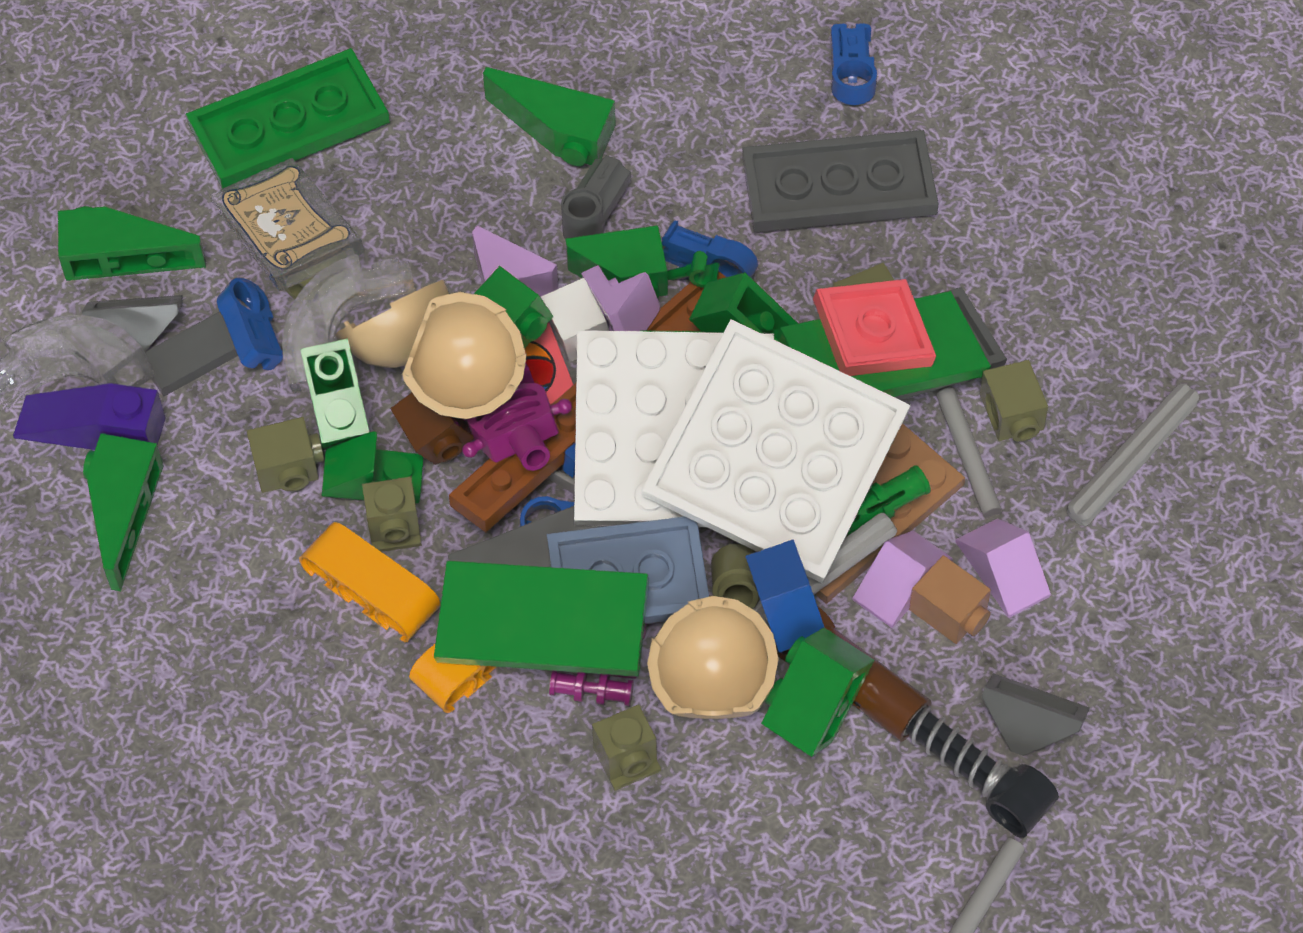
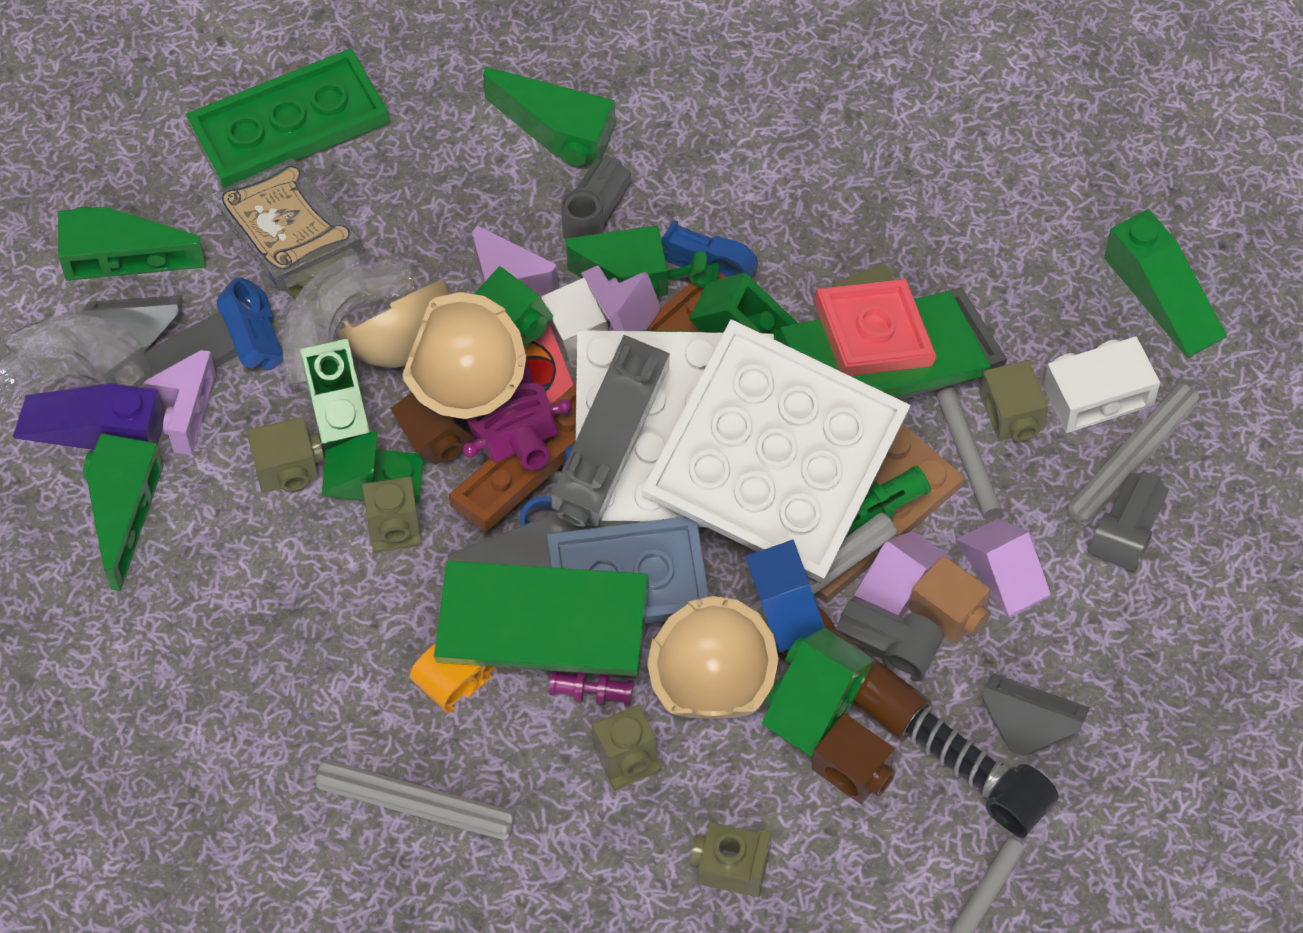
(185, 395): none -> lavender slope
(371, 579): light orange beam -> none
(415, 799): none -> light grey axle
(609, 432): none -> dark grey brick
(733, 576): olive brick -> none
(738, 873): none -> olive brick
(839, 181): dark grey plate -> none
(852, 60): blue piece -> none
(854, 760): none -> reddish brown brick
(899, 641): none -> dark grey piece
(1101, 383): none -> white brick
(1128, 527): none -> dark grey piece
(1163, 282): none -> green slope

